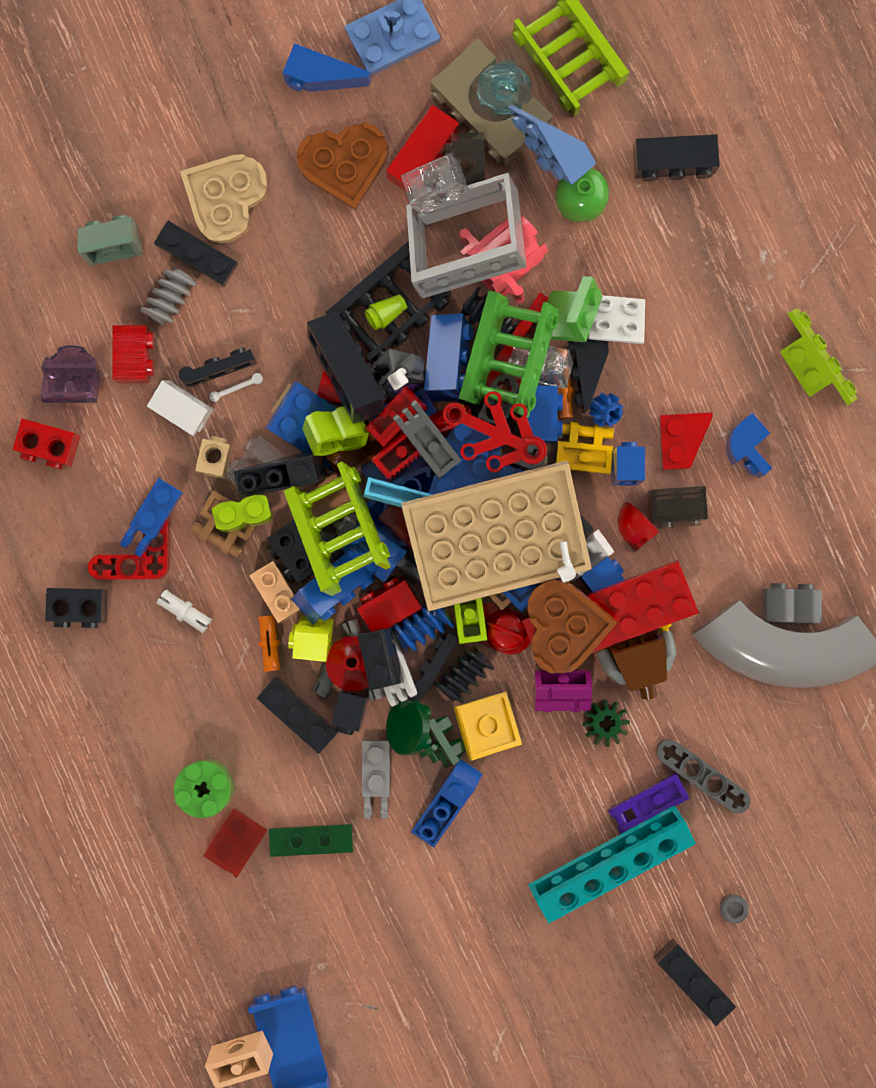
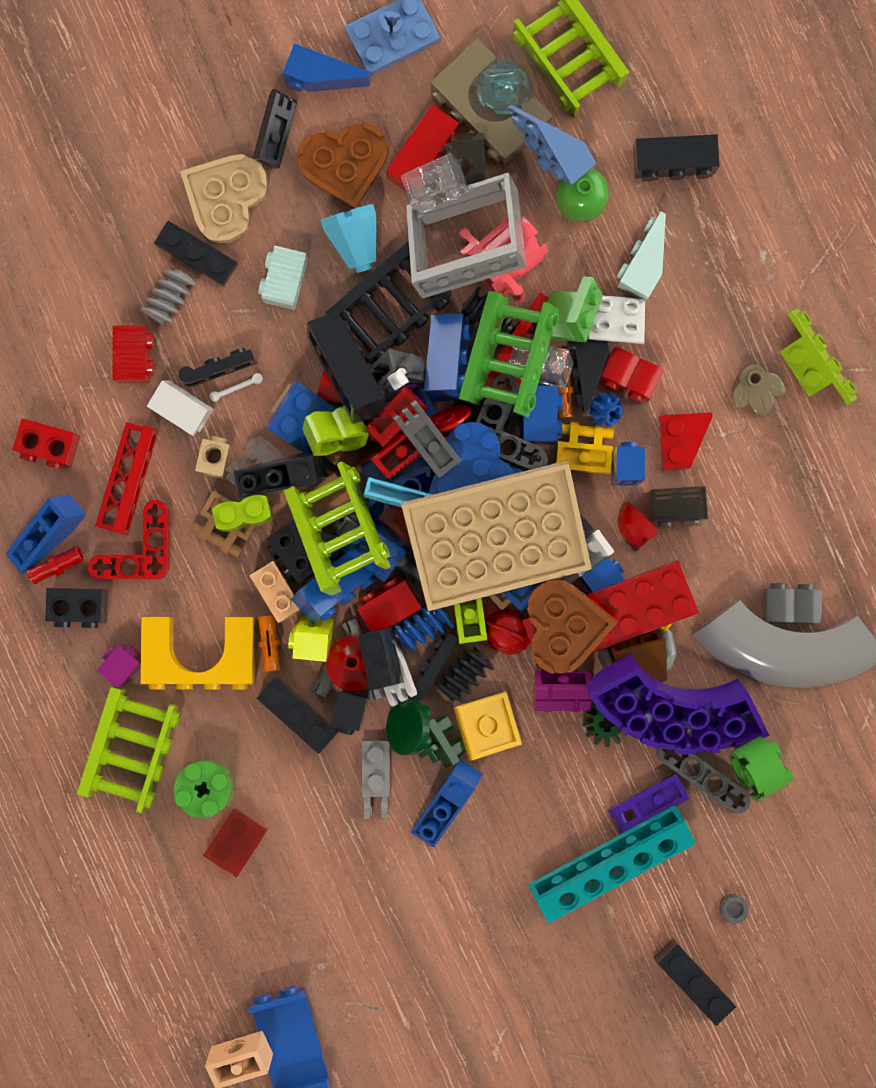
(45, 531): none -> blue slope
(55, 565): none -> red pin
(70, 376): clear purple slope -> none
(101, 755): none -> lime fence
(109, 240): sand green slope -> none
(120, 665): none -> magenta brick
(133, 480): none -> red fence
(152, 515): blue hinge -> none
(162, 667): none -> yellow arch
(184, 611): white pin -> none
(274, 129): none -> black hinge
(283, 278): none -> light aqua brick
(311, 840): dark green plate -> none
(353, 236): none -> medium azure cone
(385, 311): lime cone -> none
(499, 434): red plant -> none
(567, 571): white hand -> none
(631, 374): none -> red brick
(647, 265): none -> light aqua slope
(674, 716): none -> dark purple brick
(741, 445): blue brick -> none
(758, 394): none -> dark tan plate
(760, 768): none -> bright green brick

